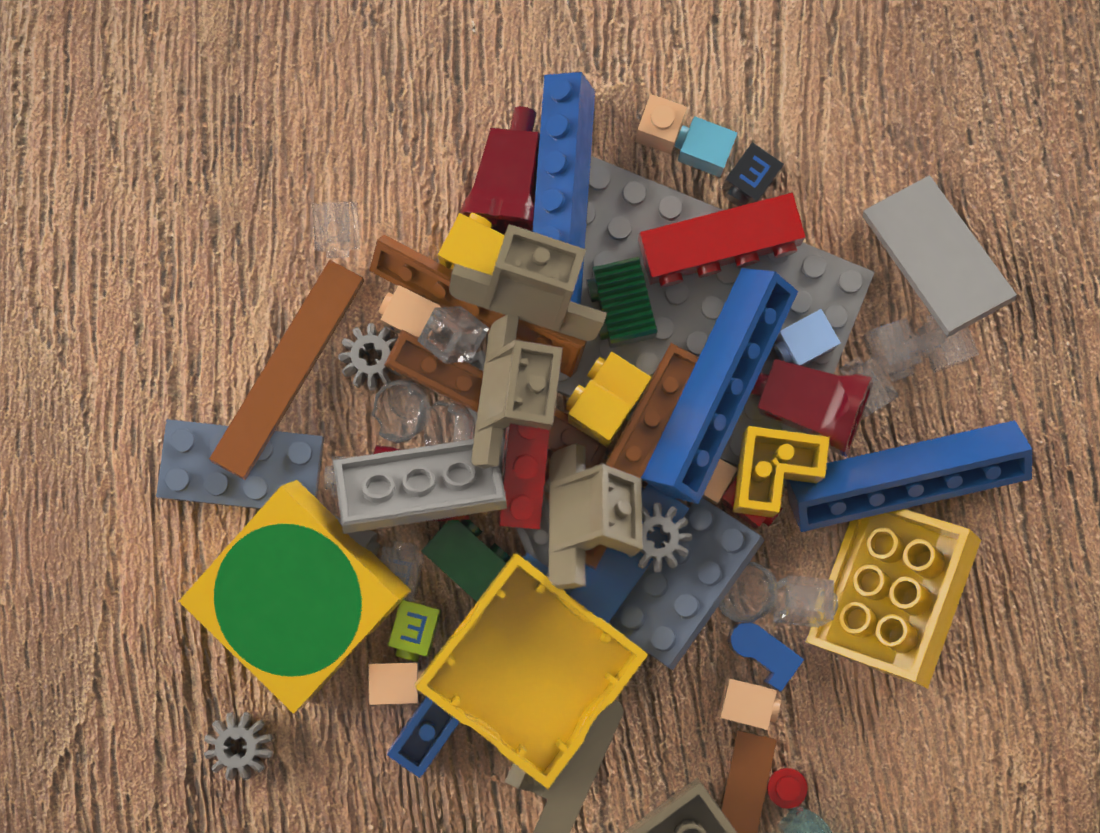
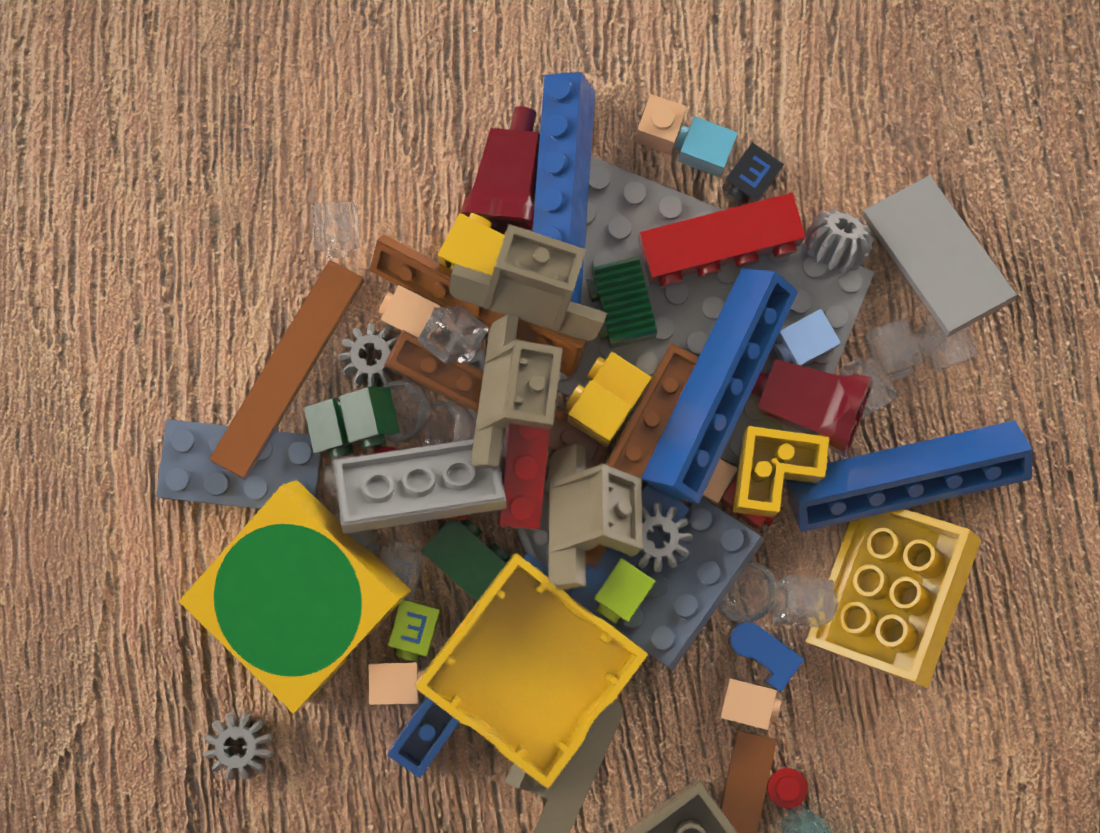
(358, 419): none -> piece
(622, 592): none -> lime brick
(838, 240): none -> light grey gear

